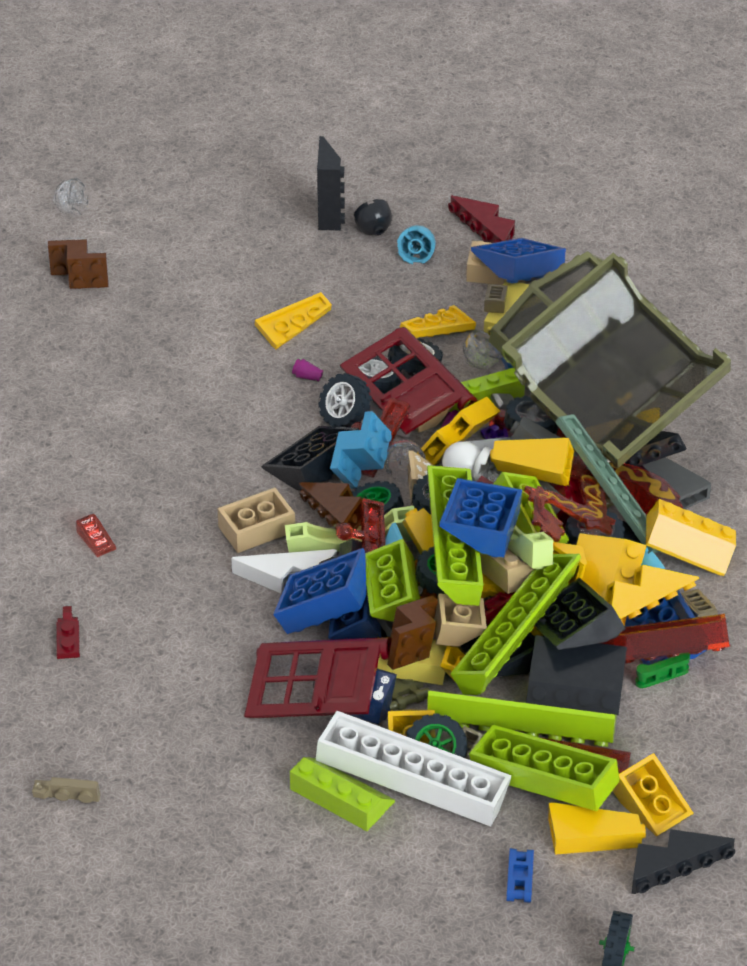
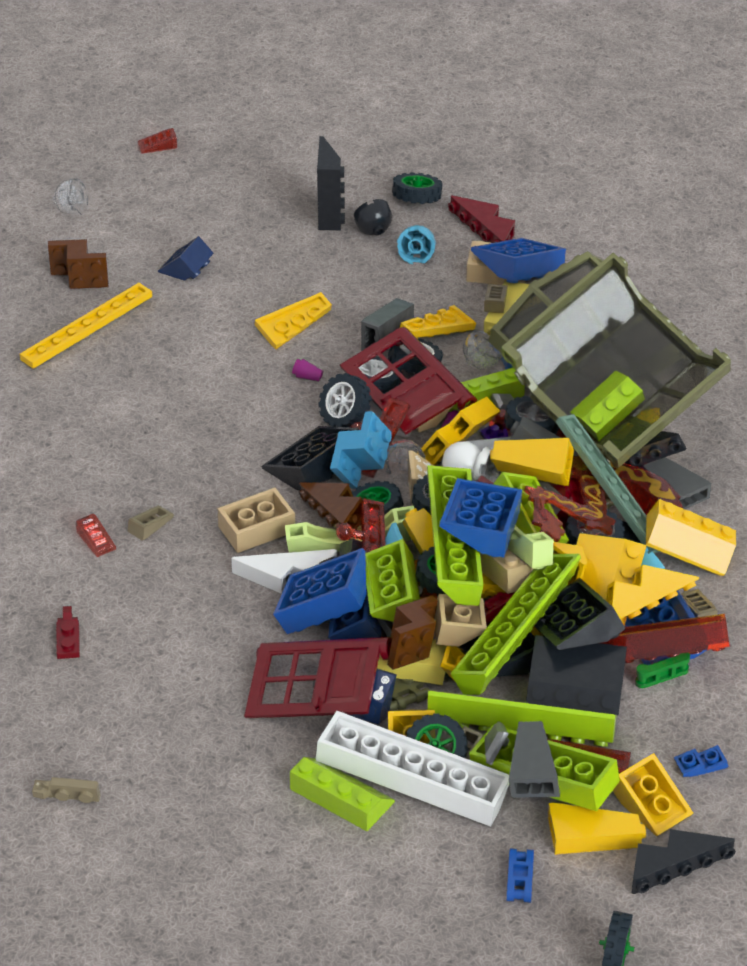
(85, 325): none -> yellow plate
(142, 531): none -> dark tan slope
(158, 142): none -> clear red slope
(187, 260): none -> dark blue slope
(385, 321): none -> dark grey slope
(417, 188): none -> black wheel
(494, 741): none -> flat silver piece
(532, 763): none -> dark grey slope
(608, 404): none -> lime slope
(694, 763): none -> blue slope

